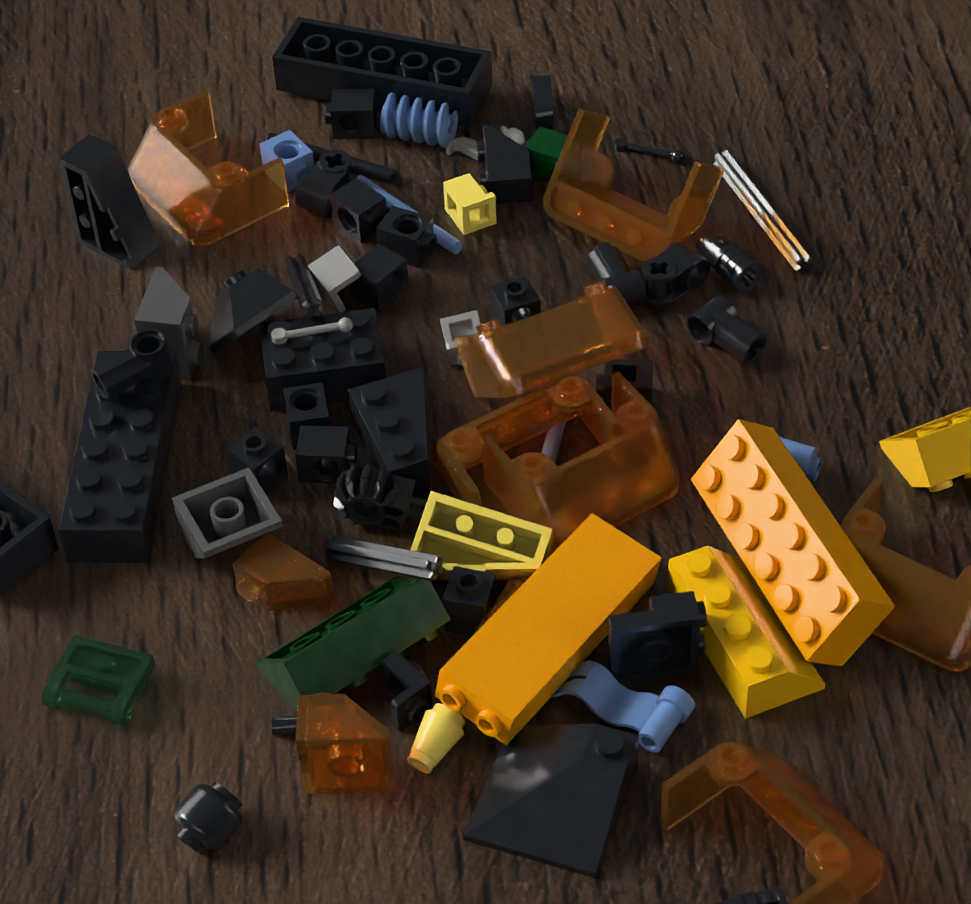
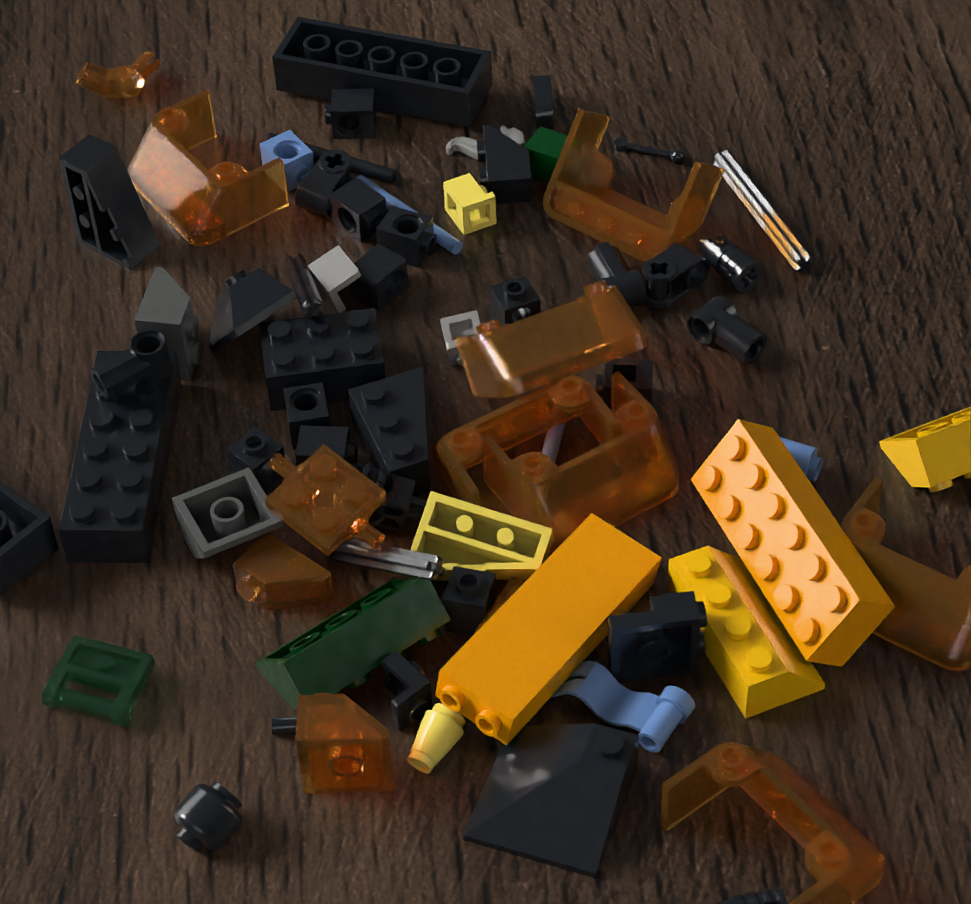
(118, 81): none -> clear orange arm
(280, 335): light grey hinge -> none
(326, 500): none -> clear orange plate
(418, 122): medium blue piece -> none

